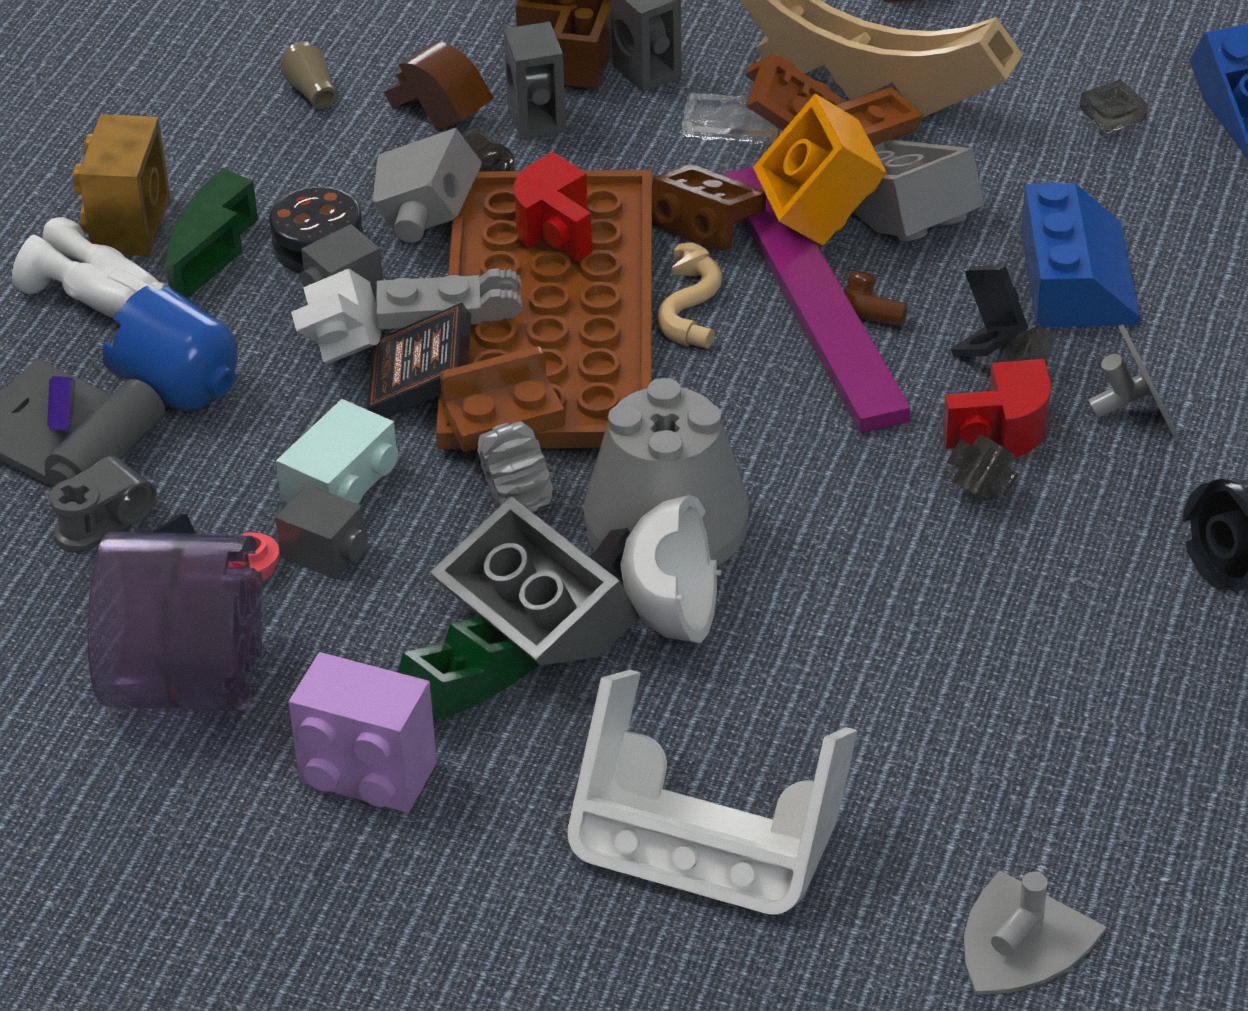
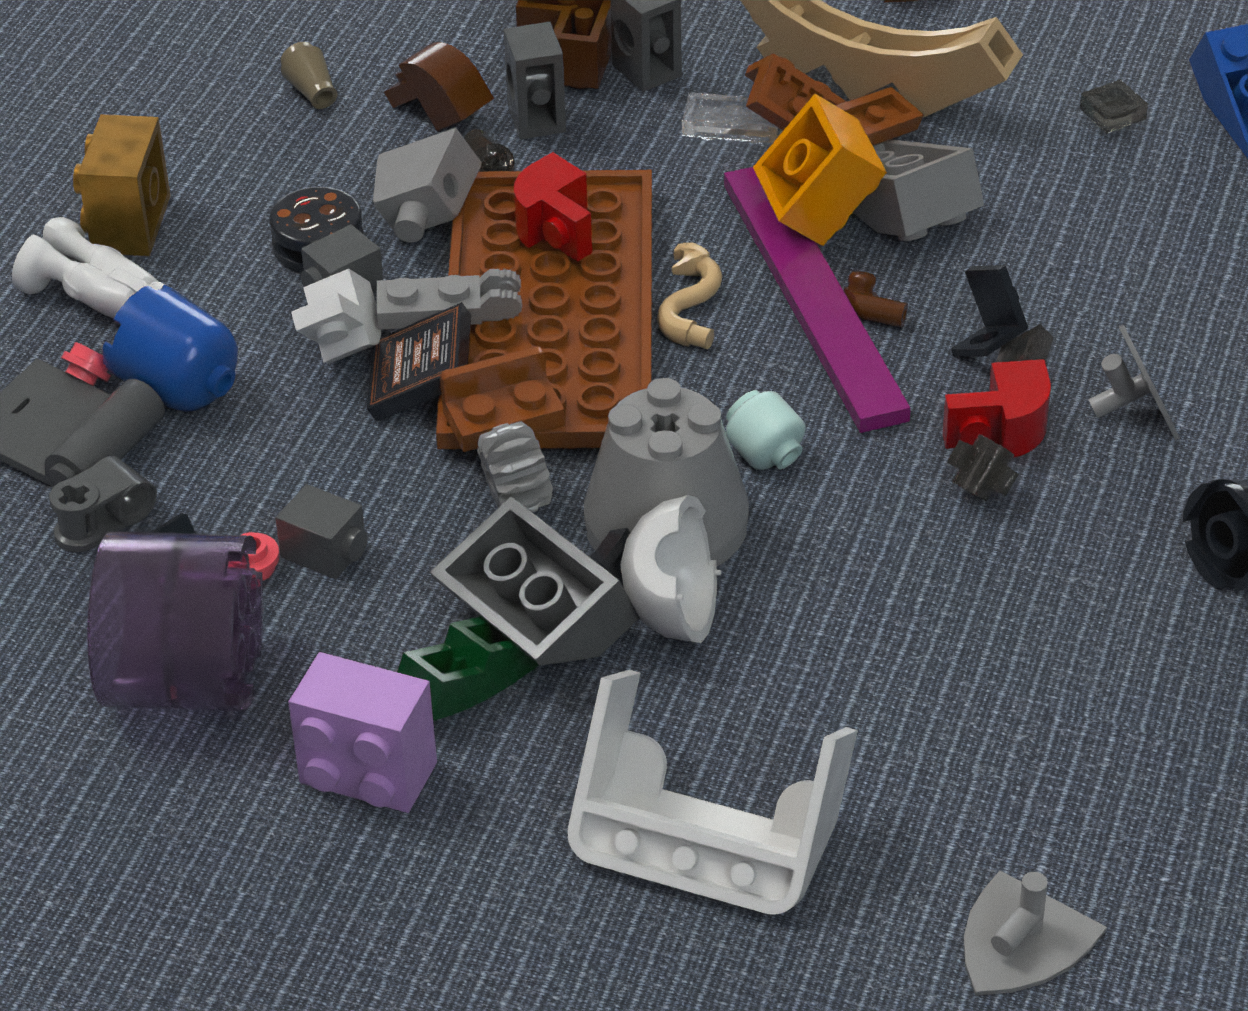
(60, 402): dark purple tile -> none
(85, 364): none -> coral plate
(210, 231): dark green slope -> none
(340, 454): light aqua brick -> none
(703, 205): reddish brown bracket -> none
(765, 430): none -> light aqua head
(1075, 259): blue slope -> none

